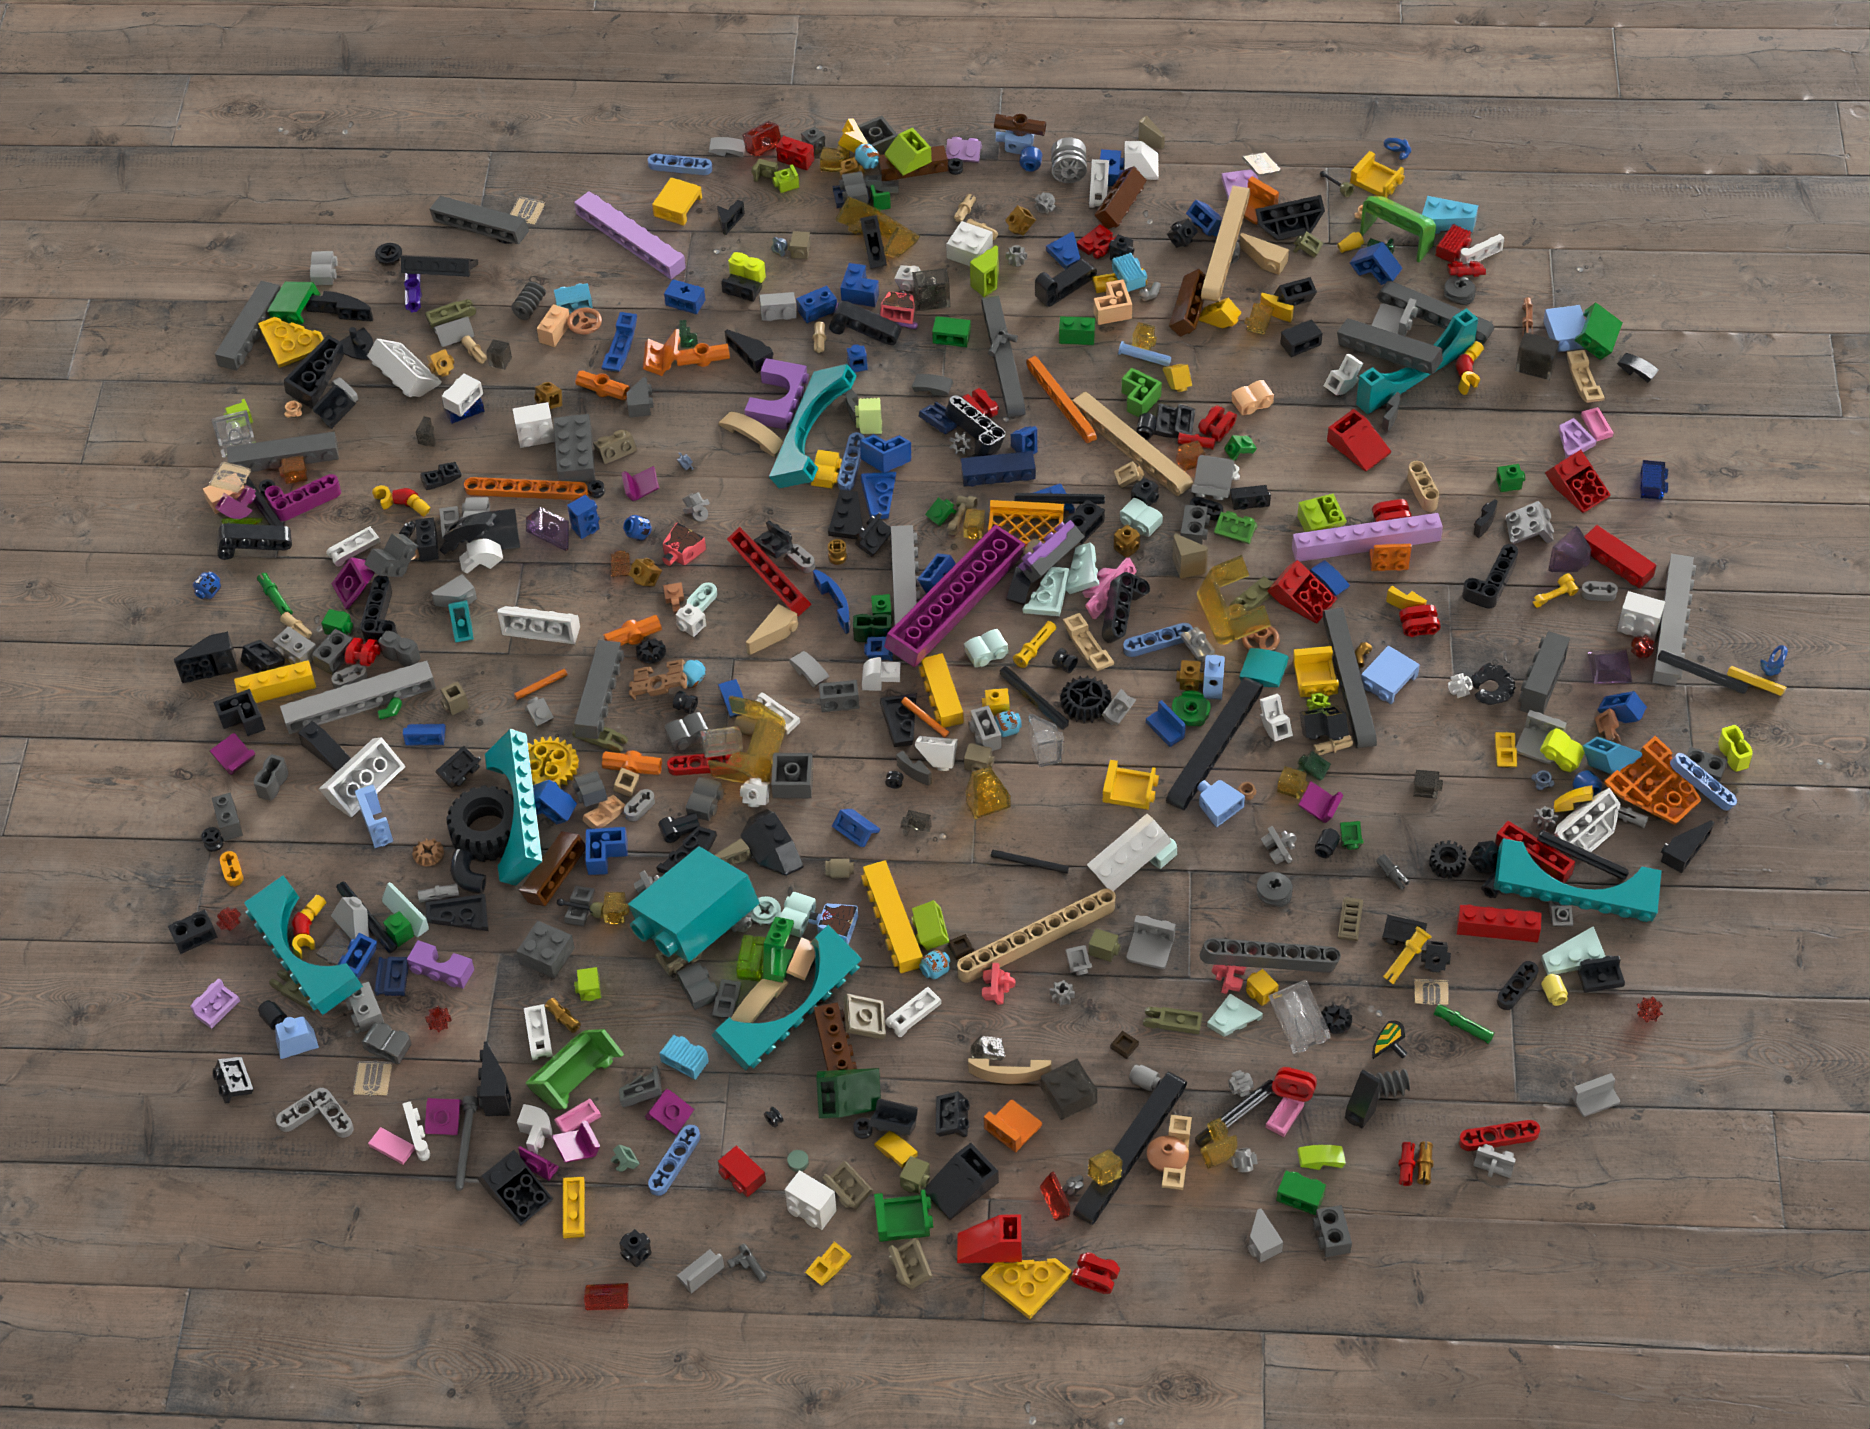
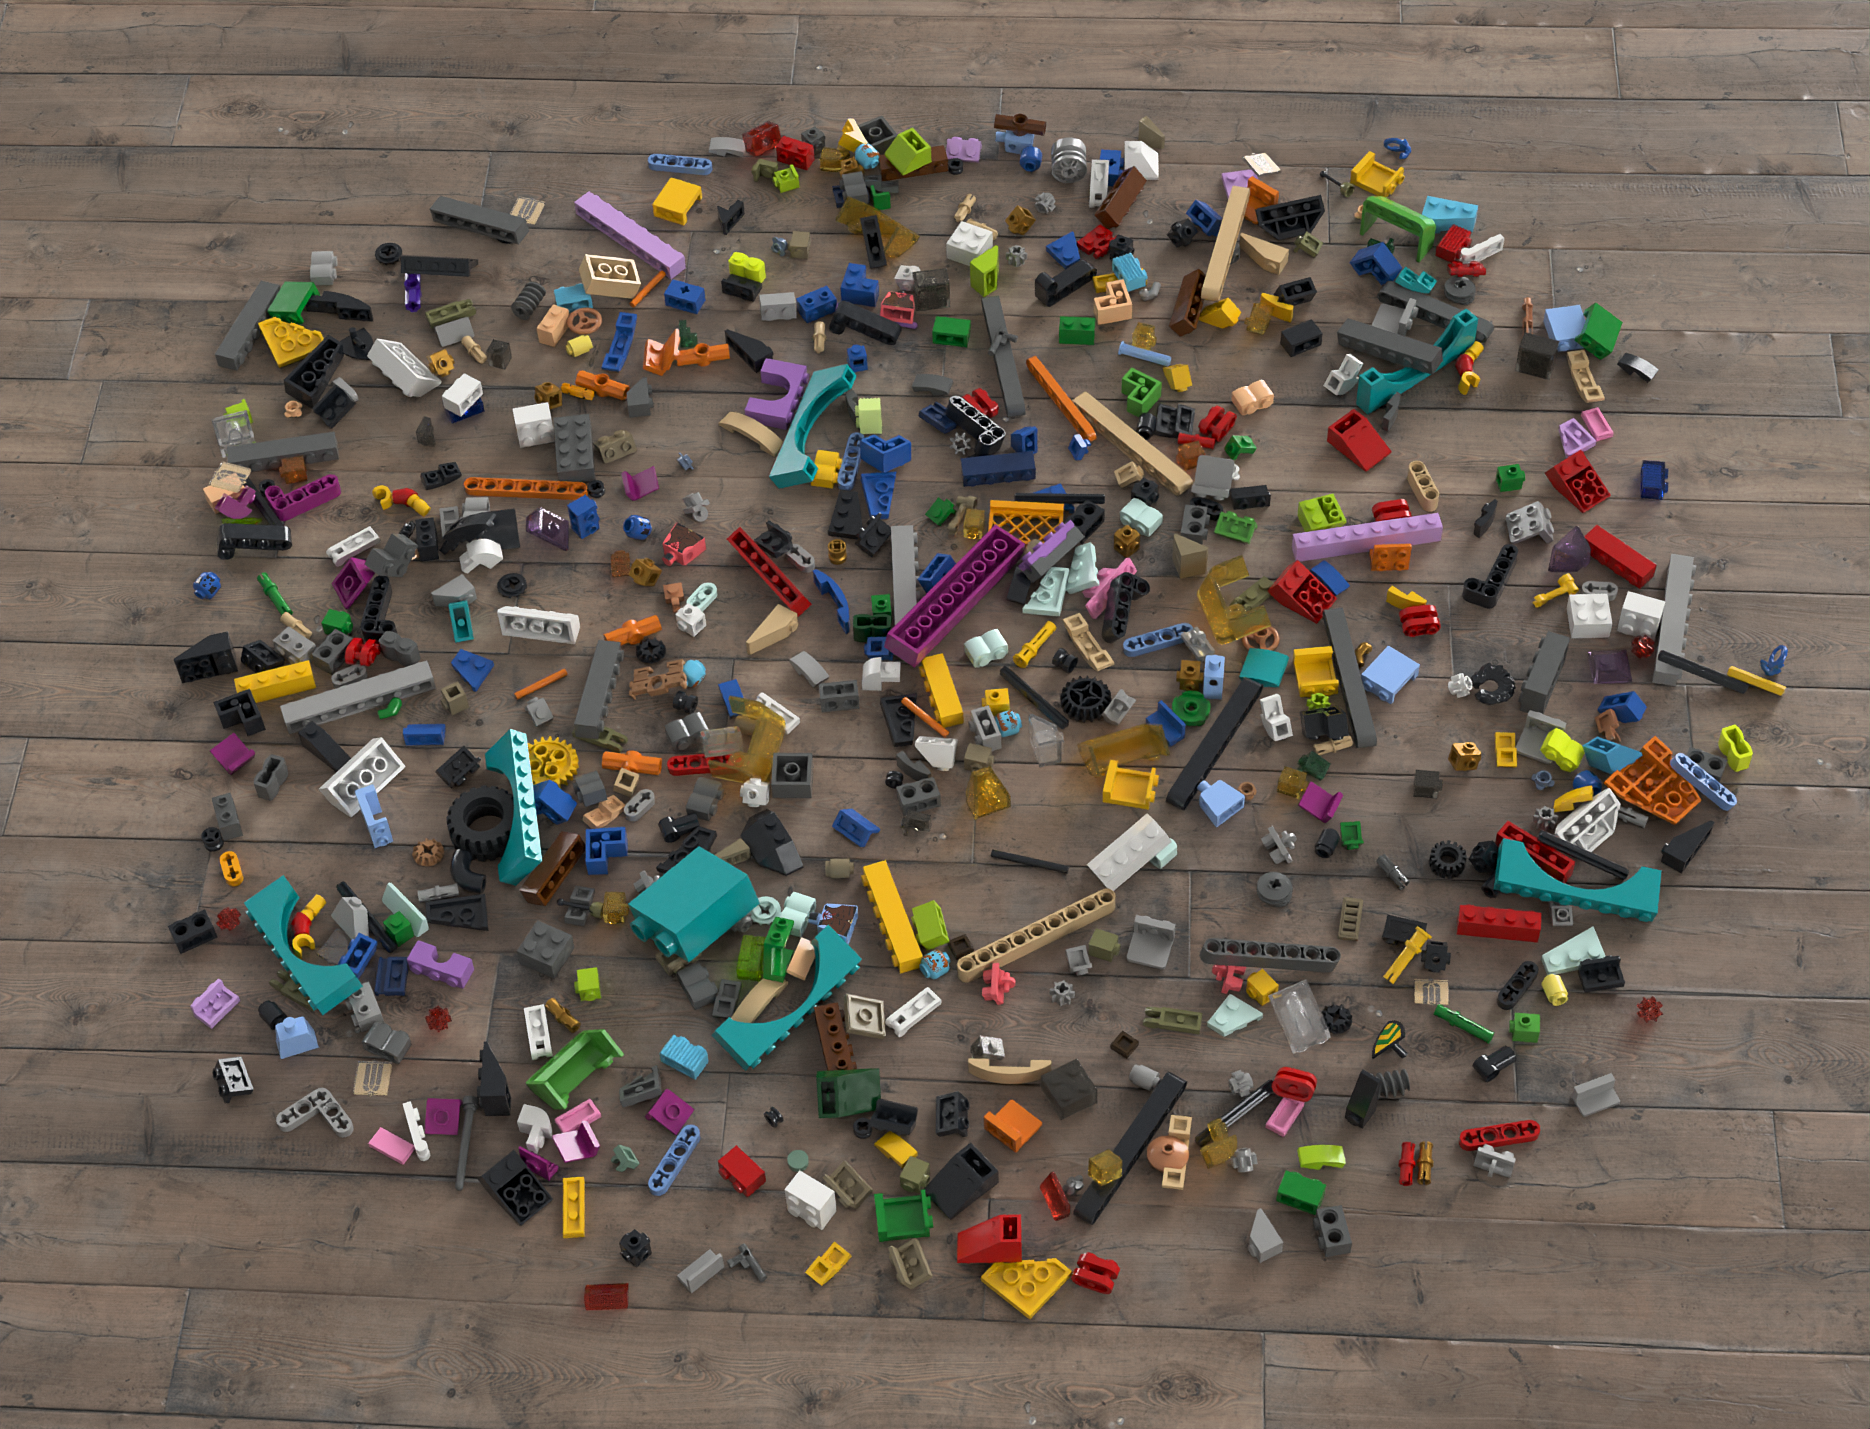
(472, 668): none -> blue wing
(517, 580): none -> black gear
(577, 391): none -> light orange axle
(579, 345): none -> light yellow brick
(609, 276): none -> tan brick
(647, 288): none -> orange bar
(919, 799): none -> dark grey brick
(1078, 446): none -> blue tile
(1124, 746): none -> clear yellow windscreen
(1351, 242): yellow cone -> none
(1414, 282): none -> teal slope
(1464, 756): none -> pearl gold brick
(1490, 1066): none -> black piece
(1525, 1027): none -> bright green brick
(1589, 616): none -> white brick

